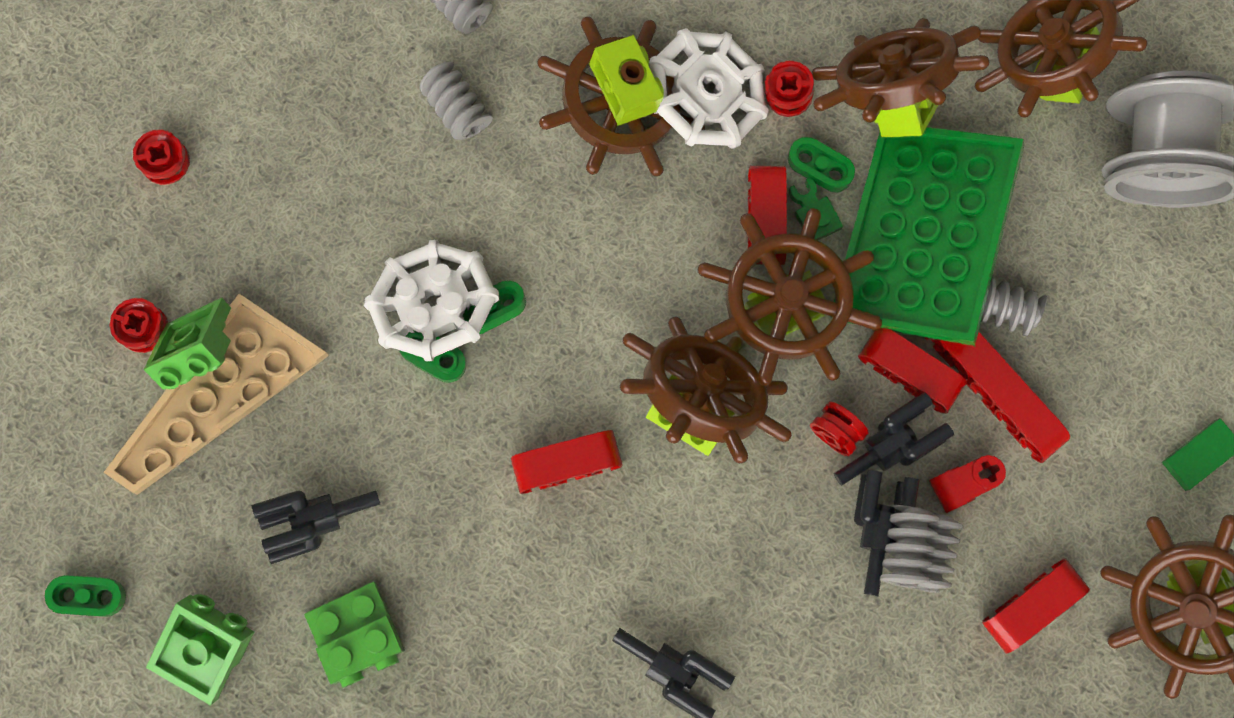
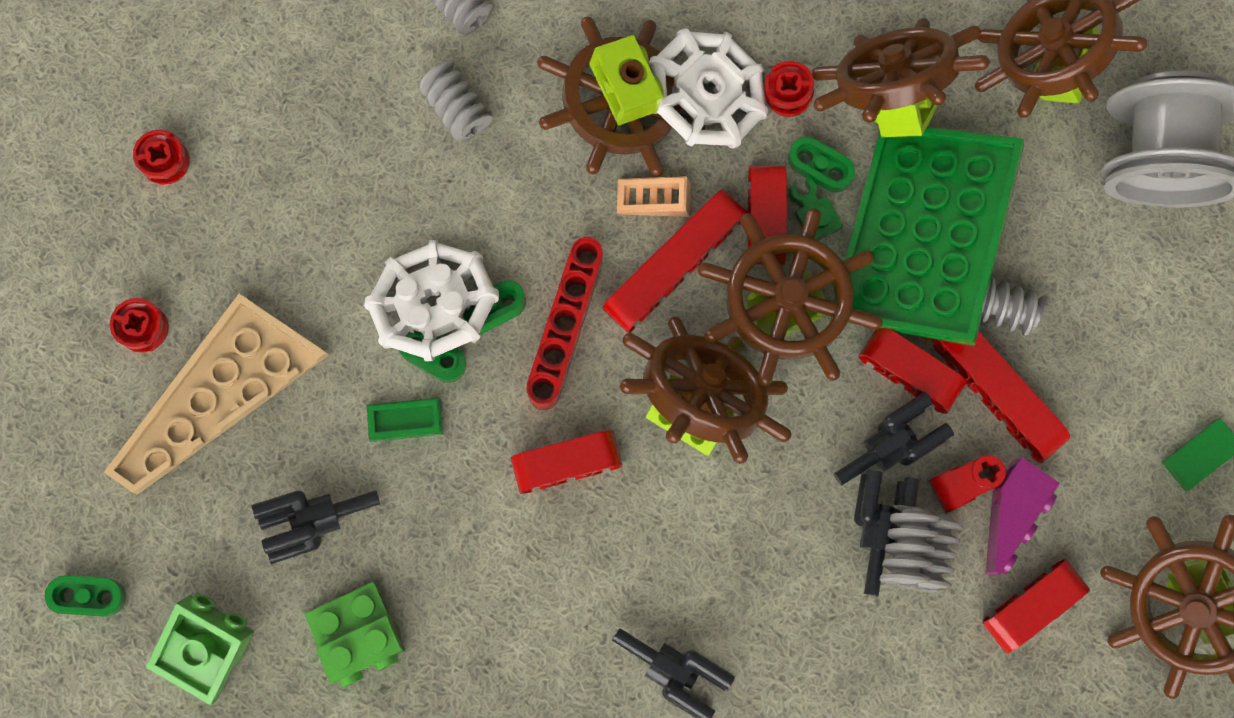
(190, 346): bright green plate -> none
(404, 419): none -> green tile
(565, 306): none -> red beam
(669, 264): none -> red beam
(679, 209): none -> light nougat slope
(839, 428): red wheel -> none
(1014, 510): none -> magenta slope

